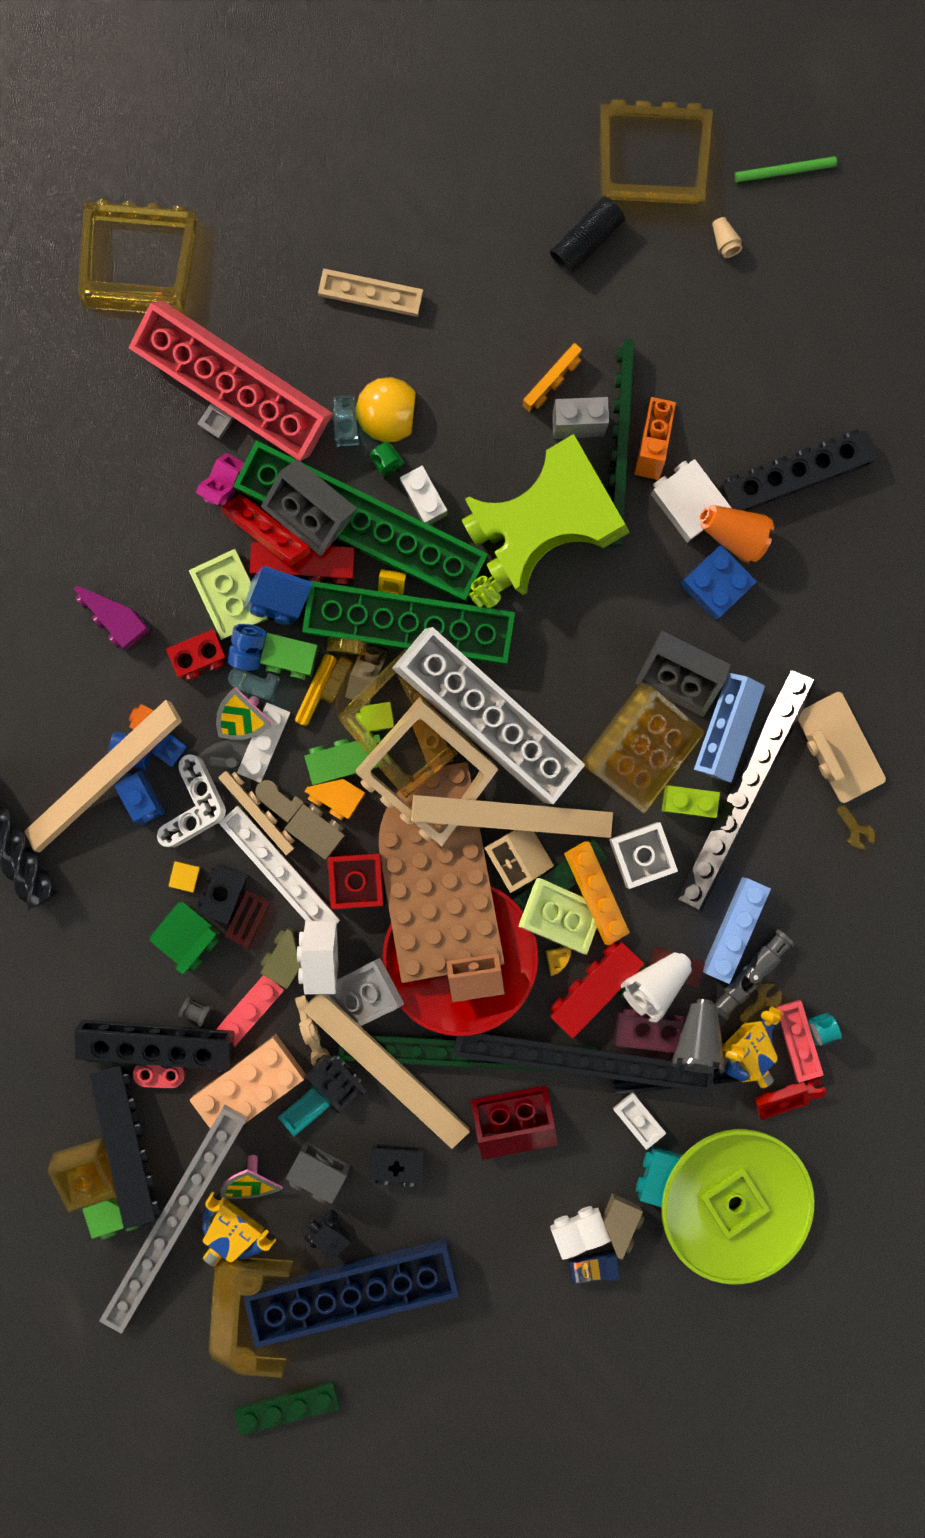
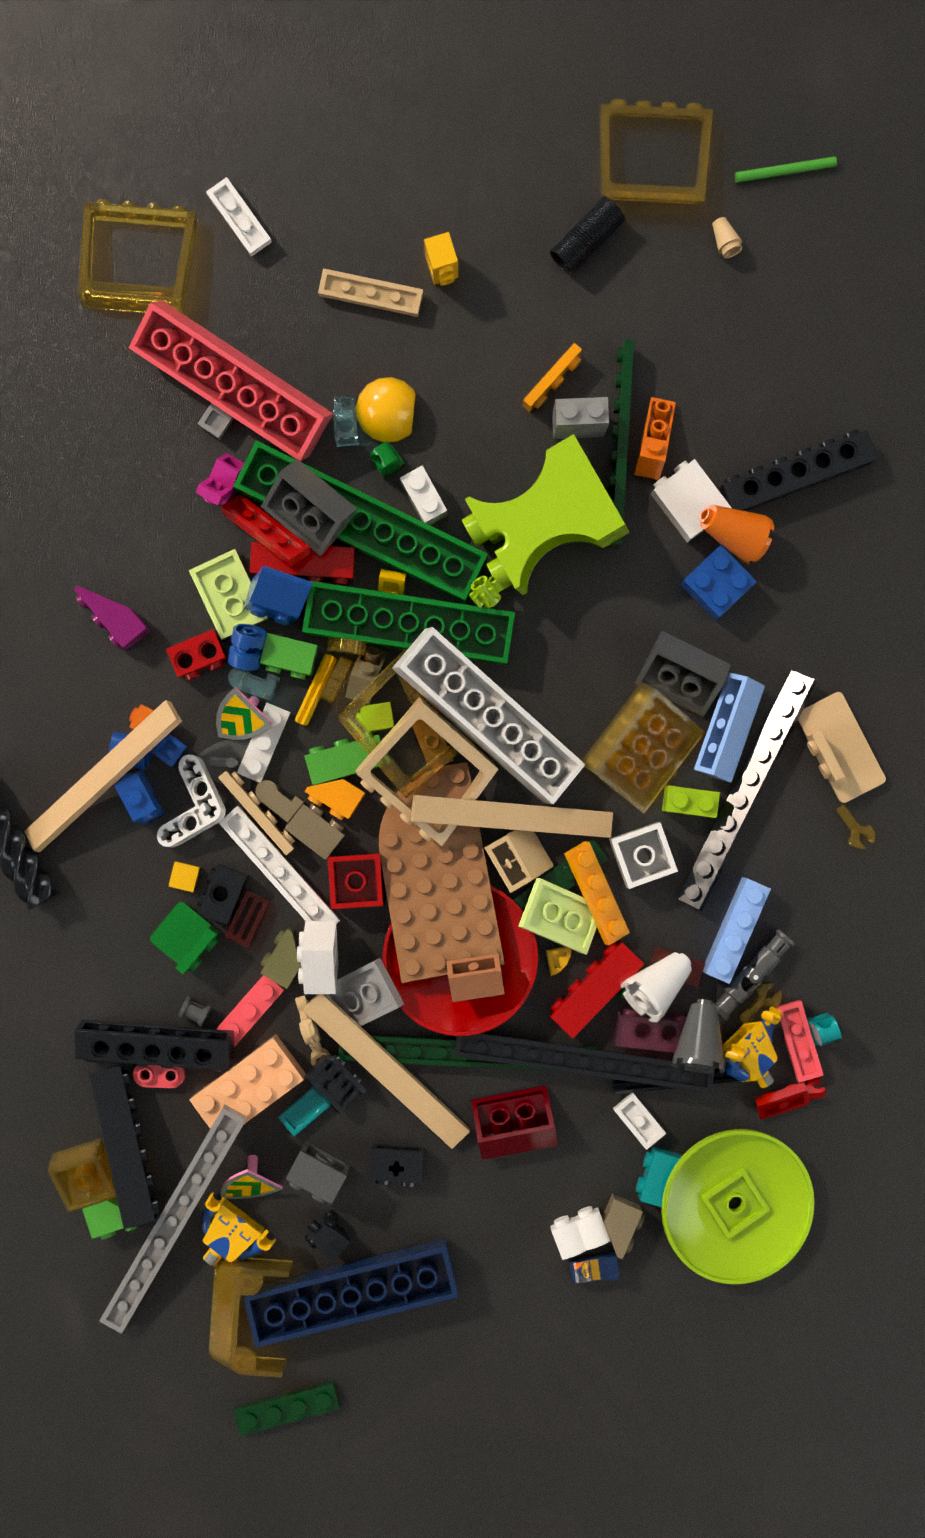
(239, 216): none -> white plate
(441, 259): none -> yellow brick

